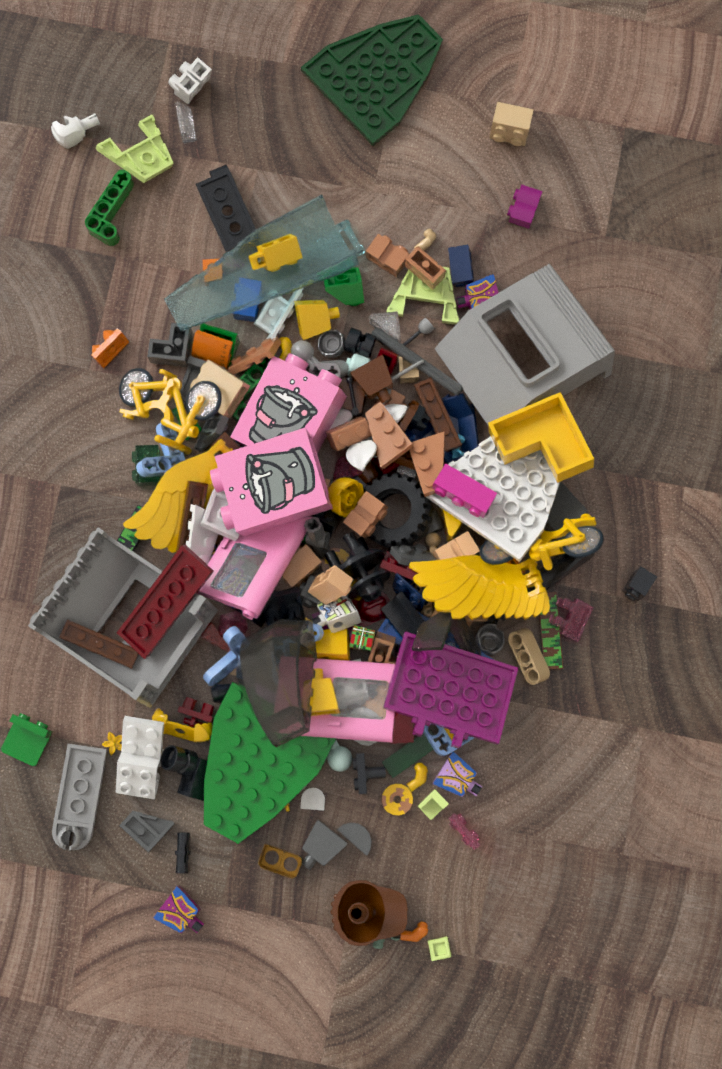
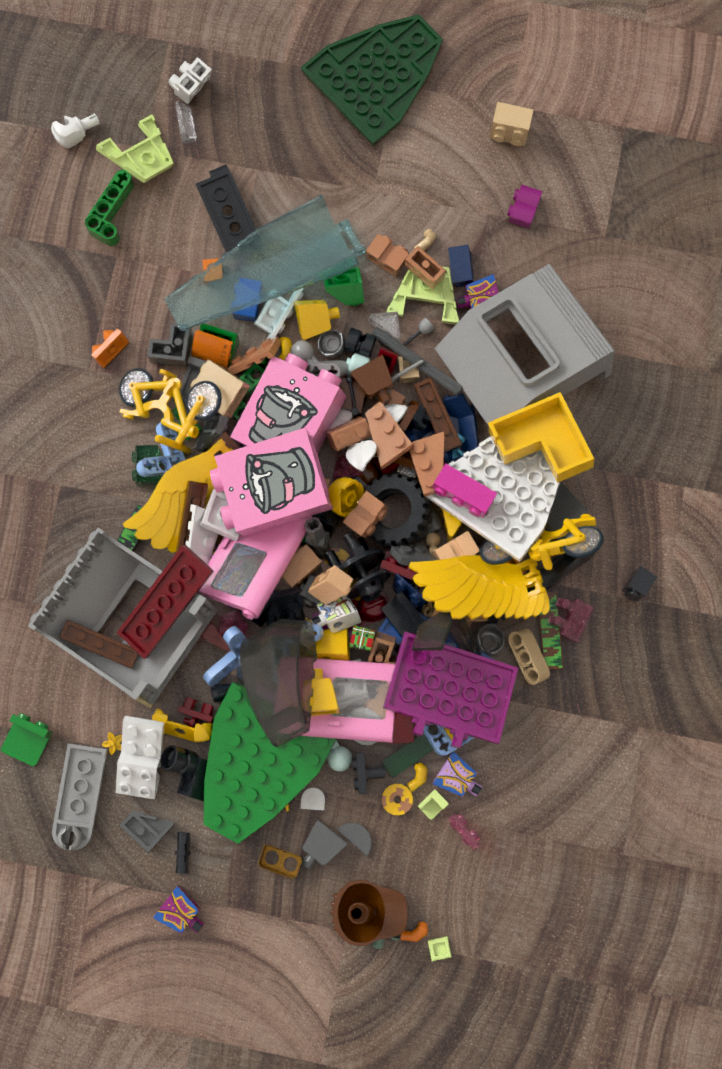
(276, 253): yellow brick -> none

